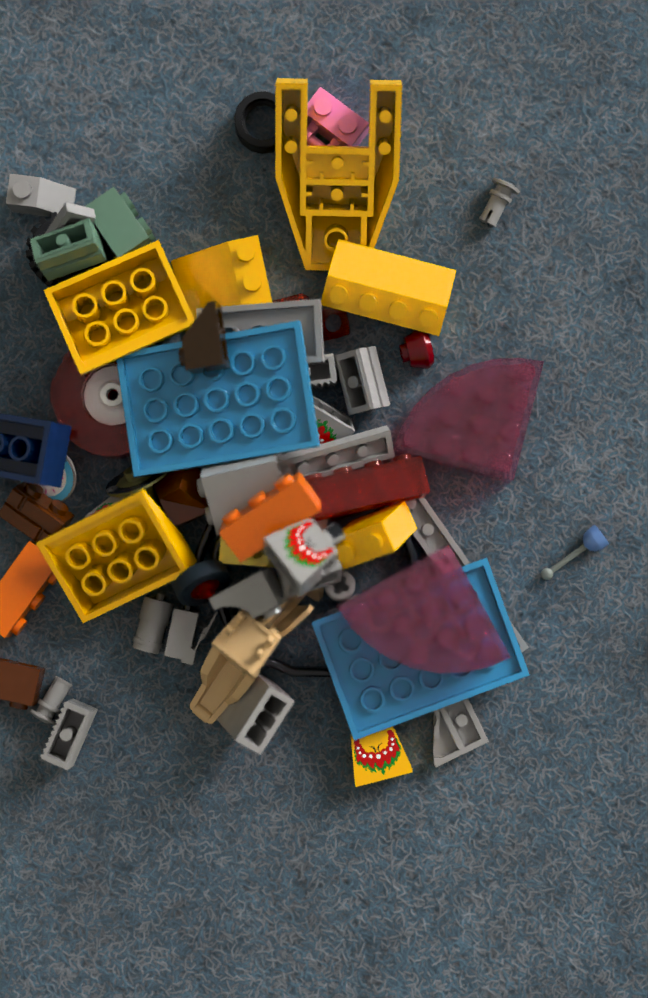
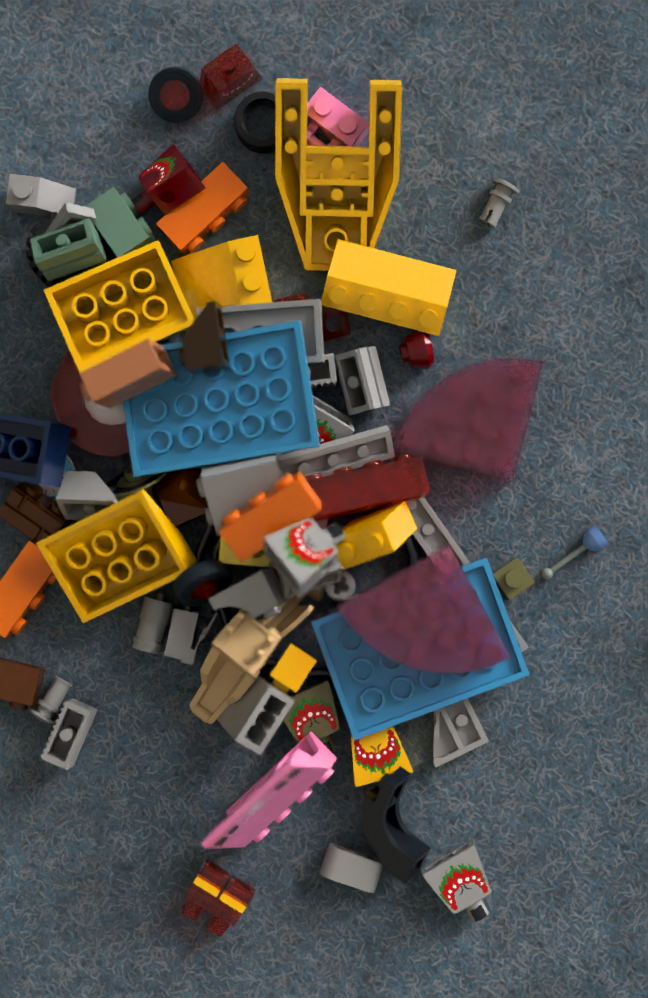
(83, 495): none -> light grey slope
(127, 374): none -> nougat brick
(167, 183): none -> dark red torso
(175, 94): none -> black wheel
(205, 211): none -> orange brick
(227, 907): none -> clear red hips
(229, 76): none -> clear red torso
(273, 794): none -> bright pink piece
(292, 668): none -> yellow brick
(314, 712): none -> torso
(351, 868): none -> light grey beam
(385, 831): none -> black arch
(460, 881): none -> light grey torso
(512, 578): none -> olive brick

